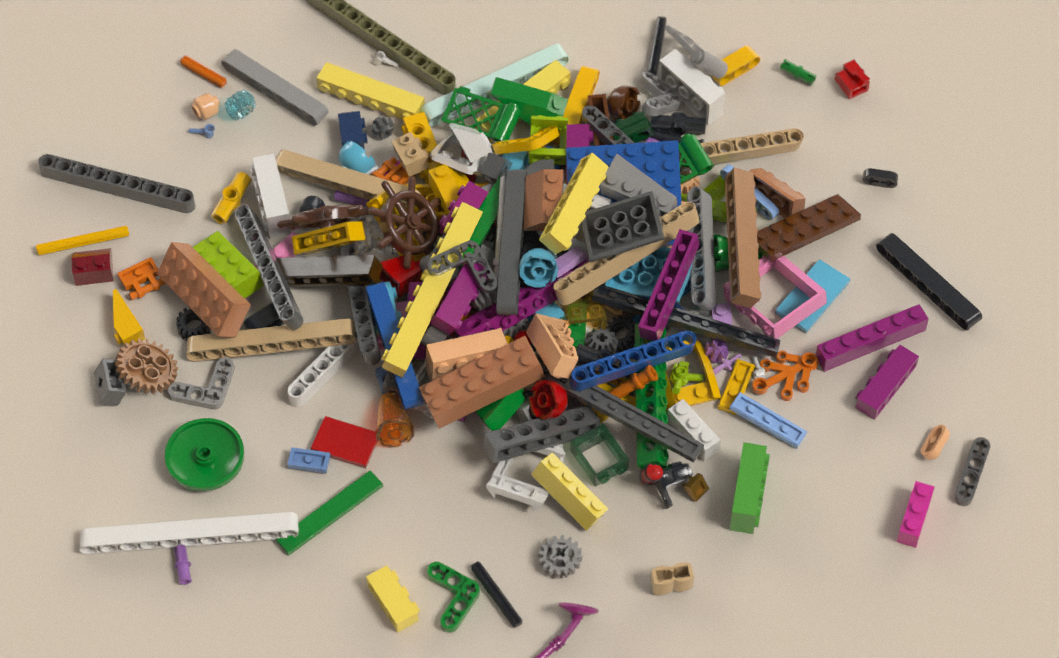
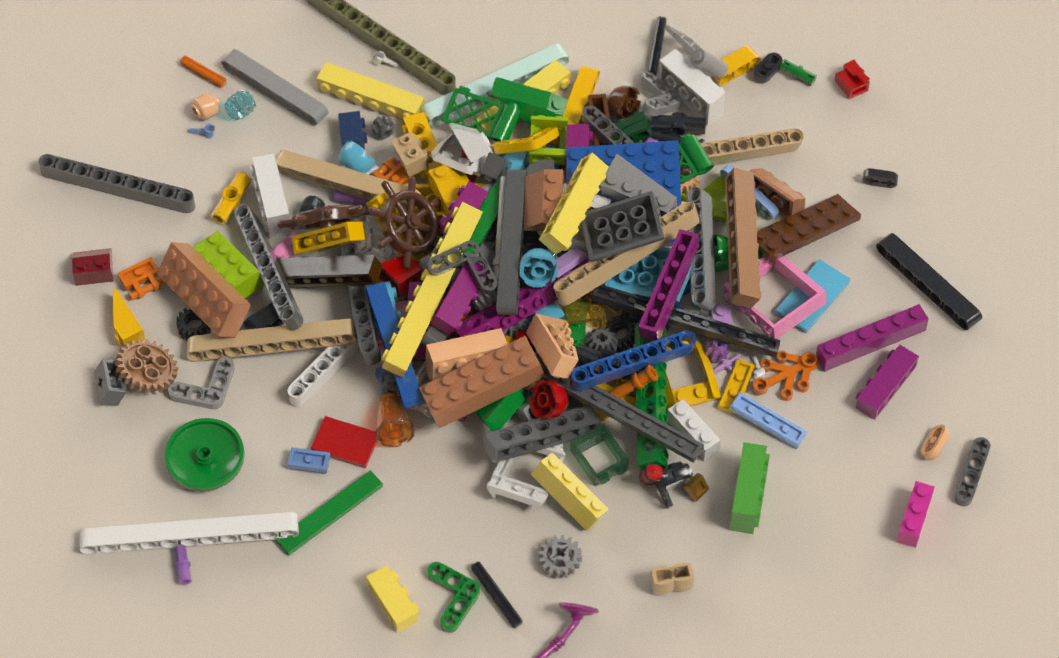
(82, 240): yellow axle -> none
(680, 376): lime piece -> none
(765, 70): none -> black plate

